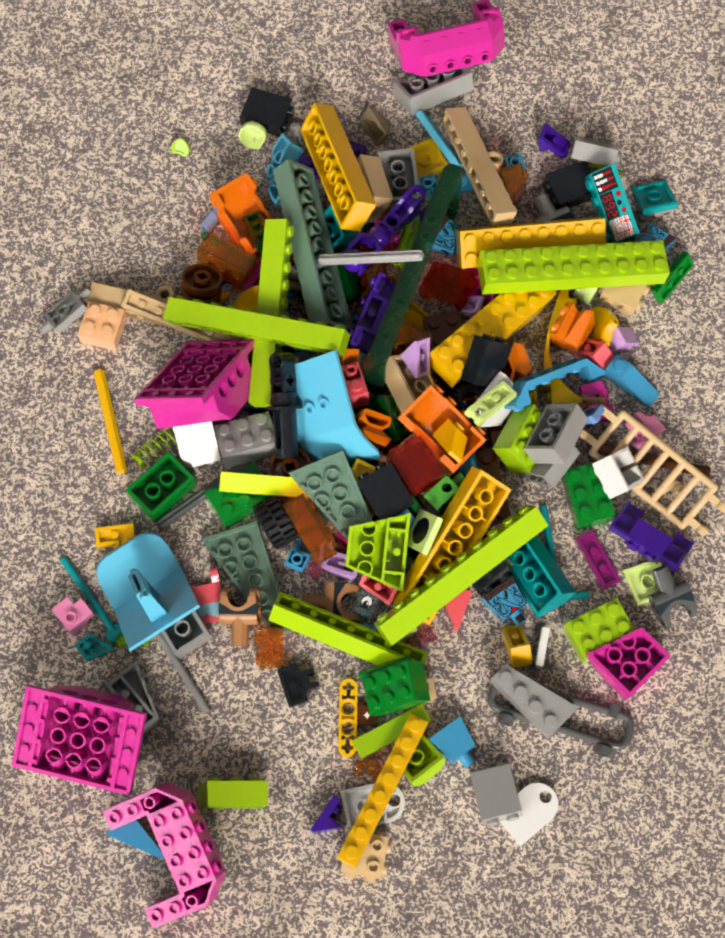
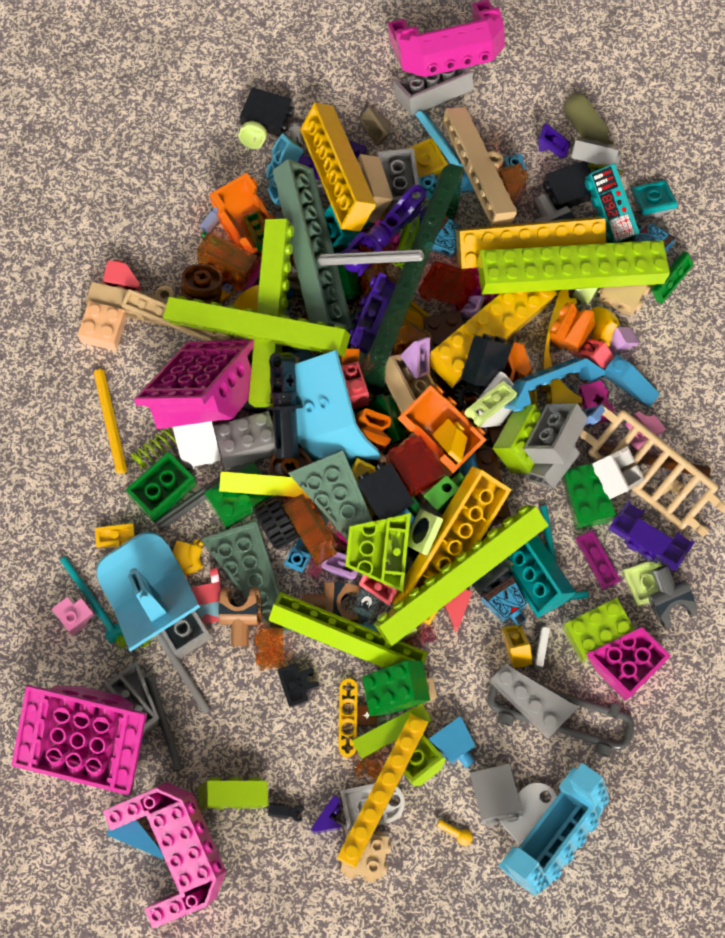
(65, 311): light grey plate -> none
(93, 647): teal piece -> none
(119, 274): none -> coral slope
(164, 724): none -> dark grey bar
(180, 146): piece -> none
(189, 556): none -> yellow arm
(284, 811): none -> black bar
(377, 668): green bar -> none
(463, 836): none -> yellow bar
(558, 831): none -> medium azure wedge
(585, 118): none -> olive brick
(591, 400): medium nougat bar -> none

